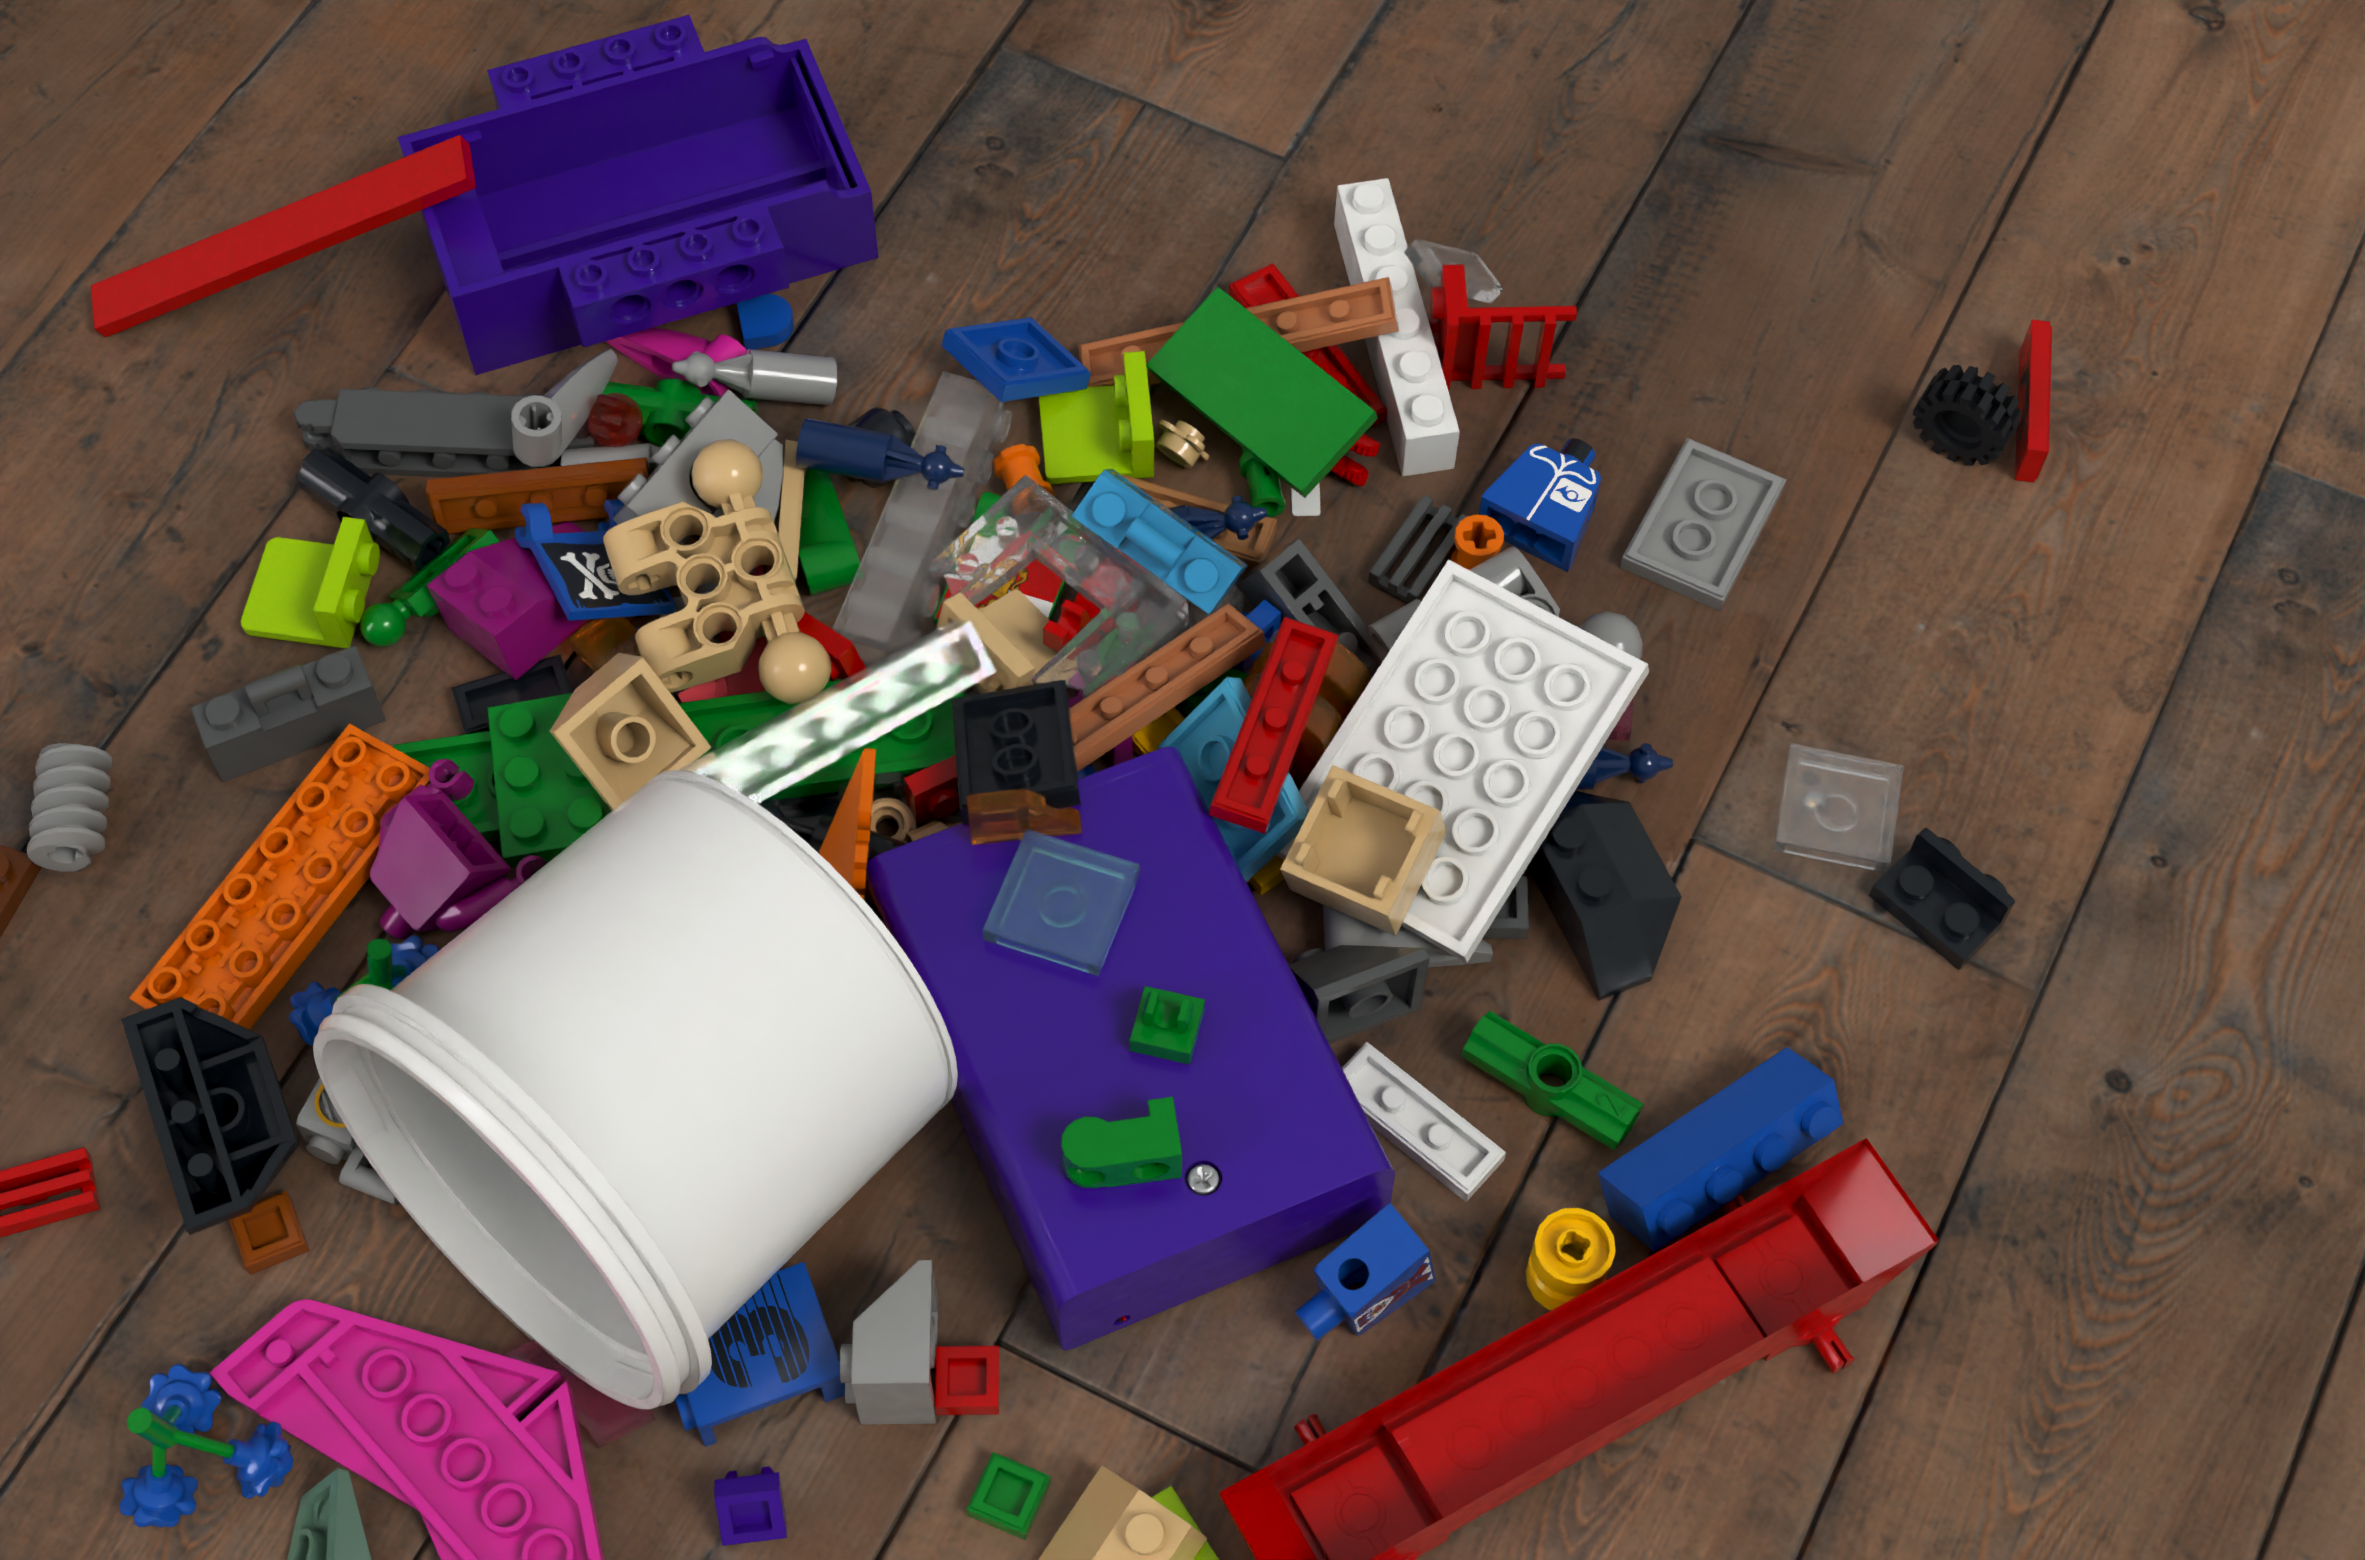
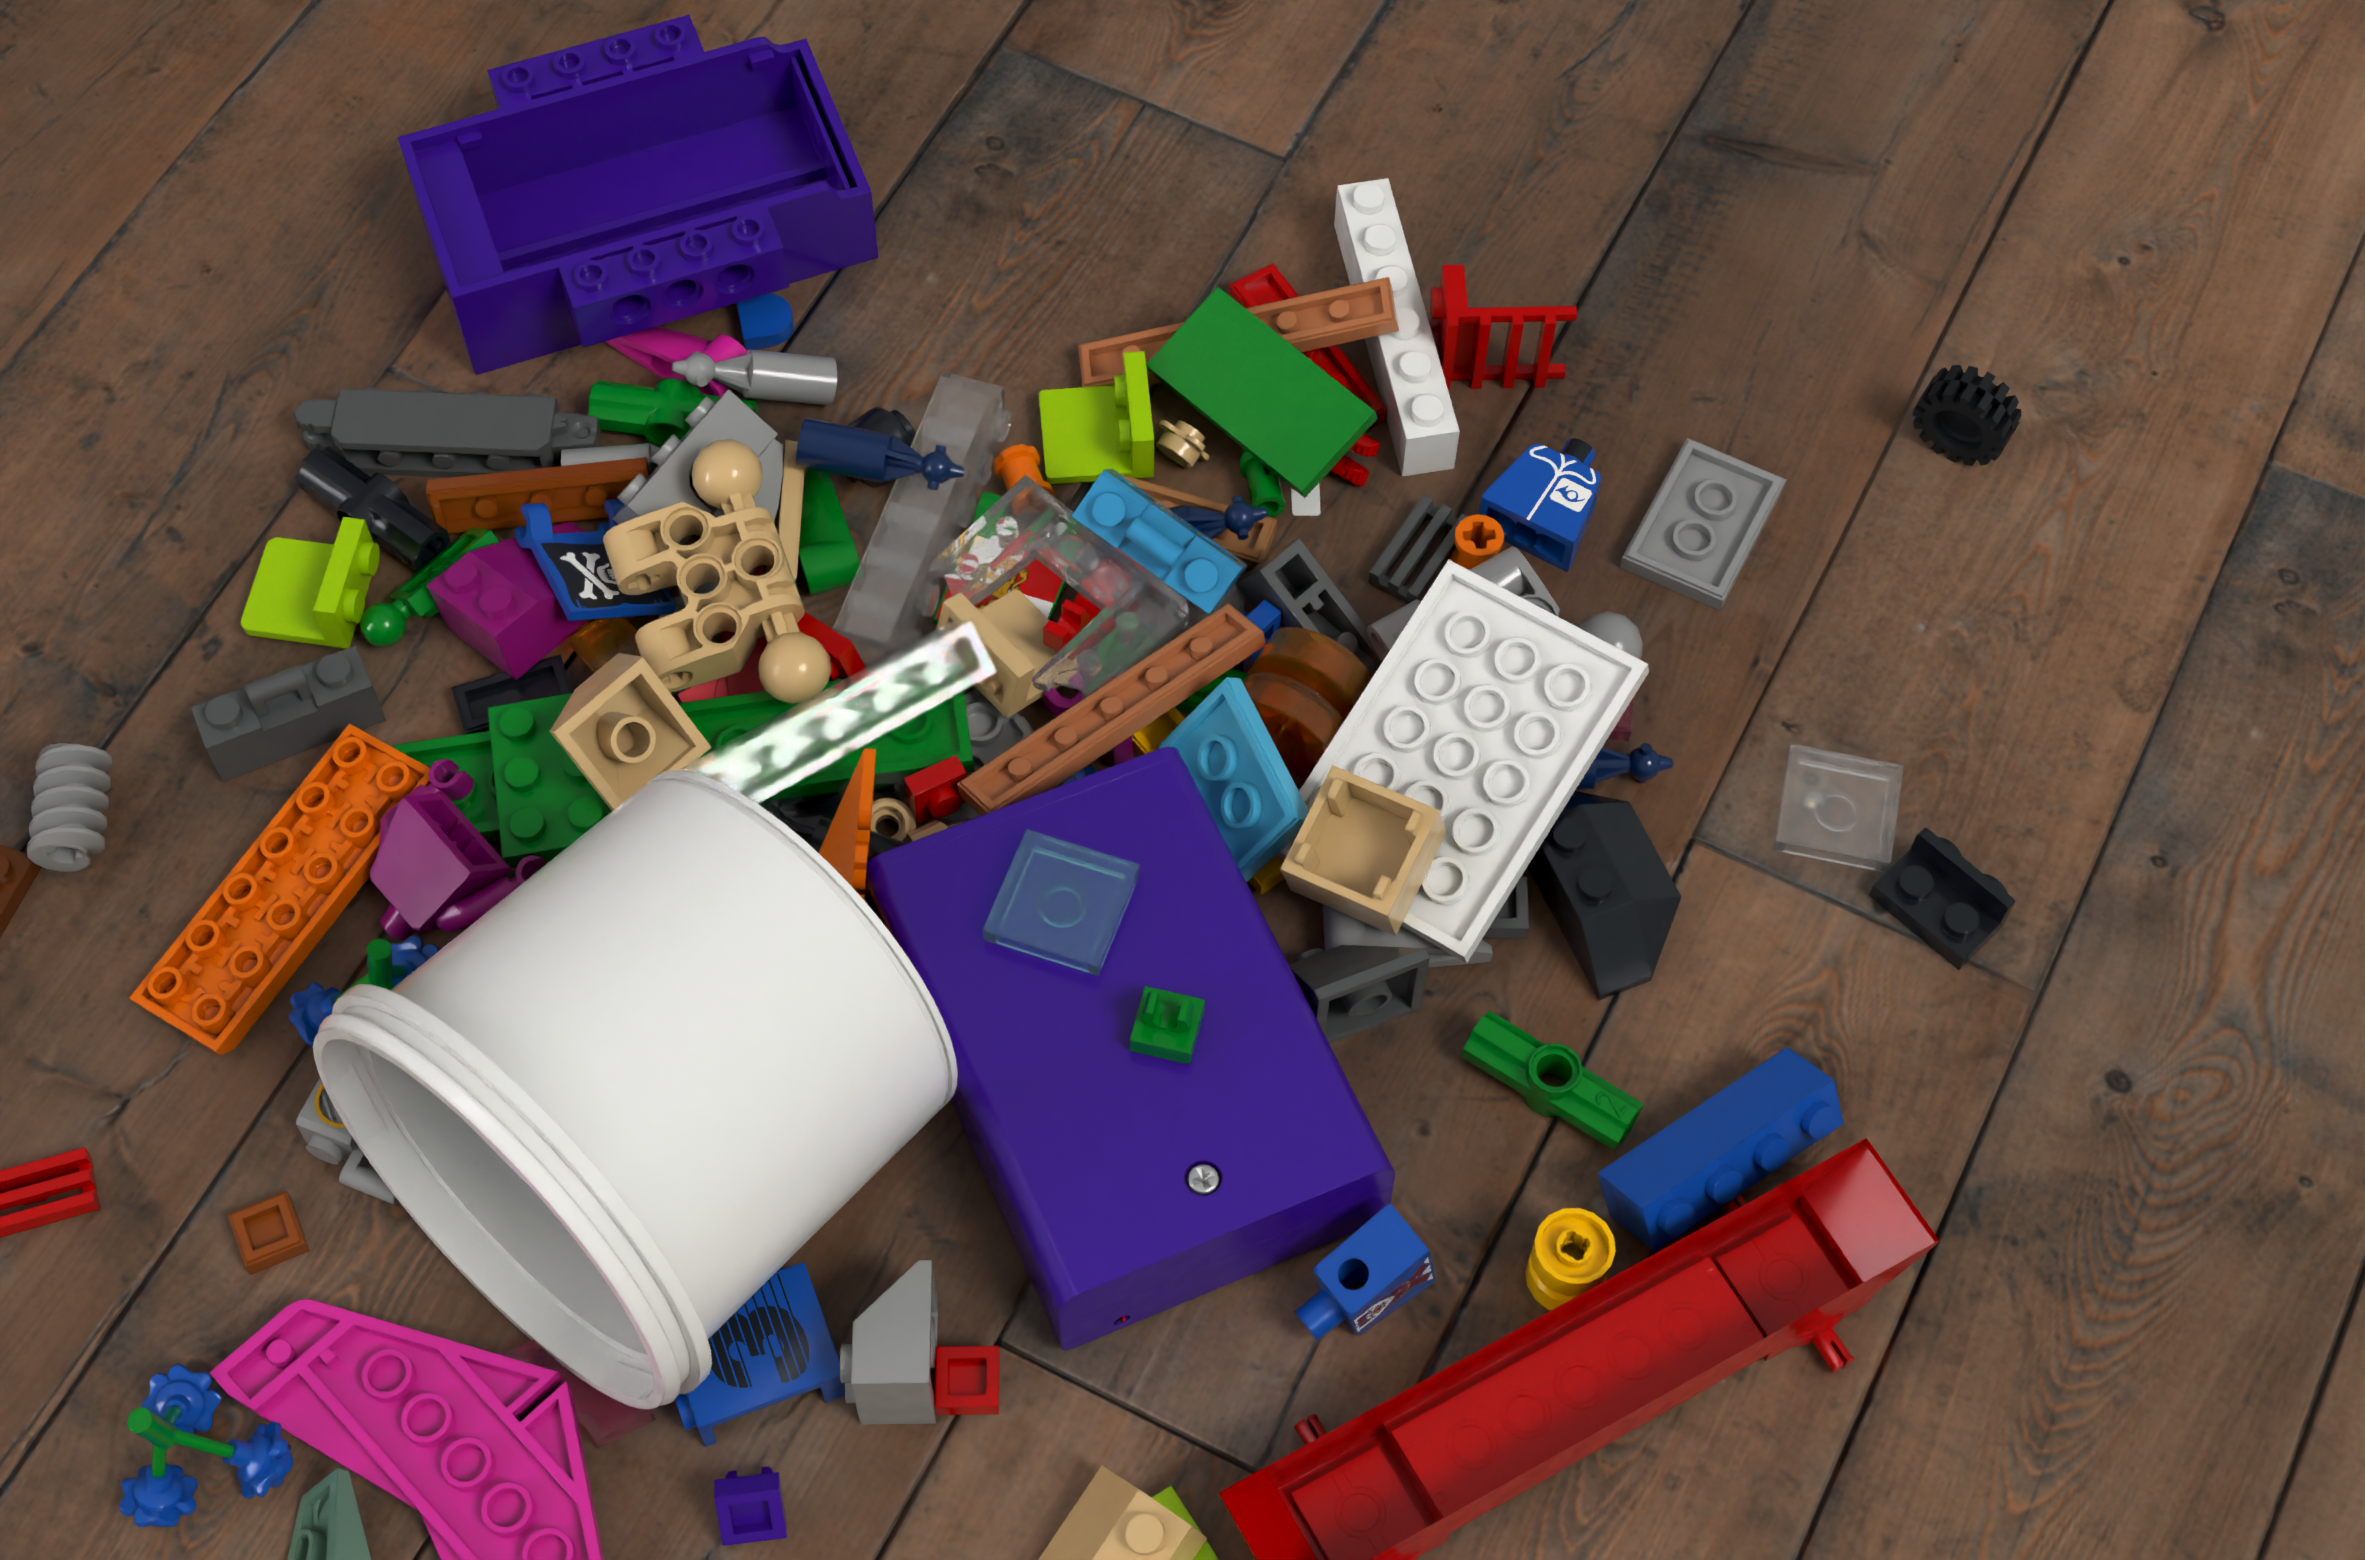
(211, 1108): black wedge -> none
(283, 236): red tile -> none
(550, 422): light grey piece -> none
(615, 420): clear red plate -> none
(1008, 814): clear orange tile -> none
(1008, 1496): green tile -> none
(1016, 359): blue tile -> none
(1016, 743): black tile -> none
(1123, 1150): green leg -> none
(1274, 725): red tile -> none
(1421, 1123): white tile -> none
(1430, 256): clear tile -> none
(2034, 401): red tile -> none

